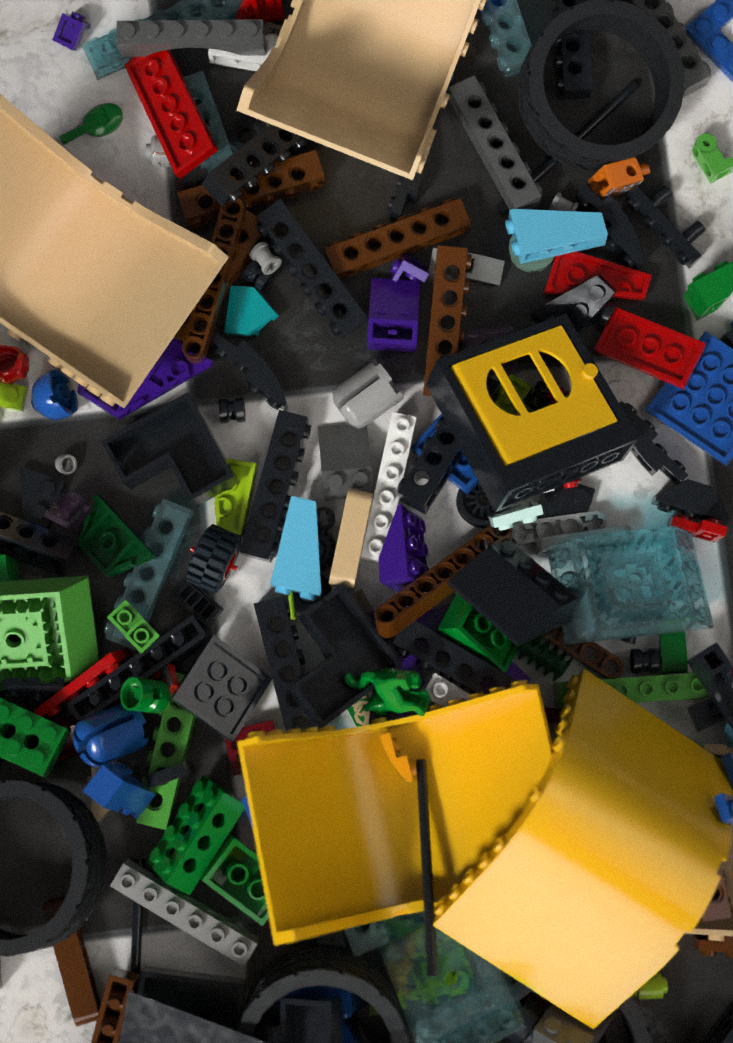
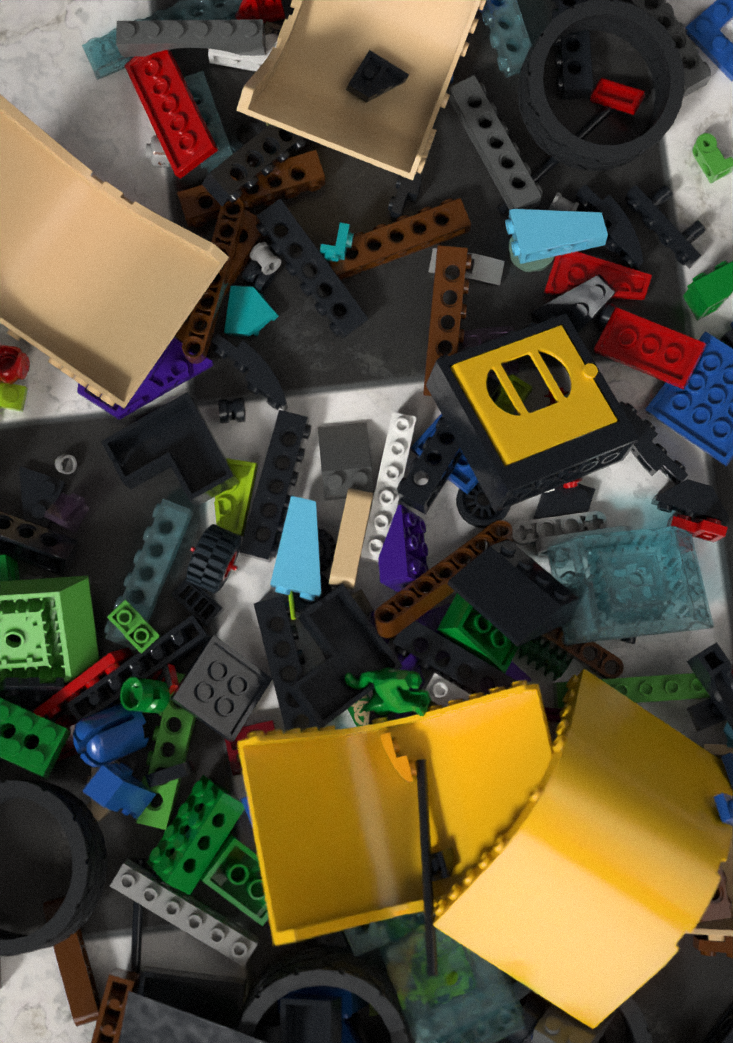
(52, 396): blue cylinder -> none
(70, 30): dark purple bracket -> none
(97, 122): green piece -> none
(110, 541): dark green wing -> none
(331, 521): black bush -> none
(344, 241): none -> teal bracket
(366, 395): light grey cylinder -> none
(375, 77): none -> black wing
(393, 315): dark purple slope -> none
(412, 268): dark purple bracket -> none
(442, 864): none -> black slope
(524, 512): light aqua plate -> none
(536, 399): black wheel -> none
(617, 96): none -> red tile
(618, 177): orange torso -> none
(645, 660): black wheel -> none
(652, 988): lime brick -> none
(673, 653): green slope -> none

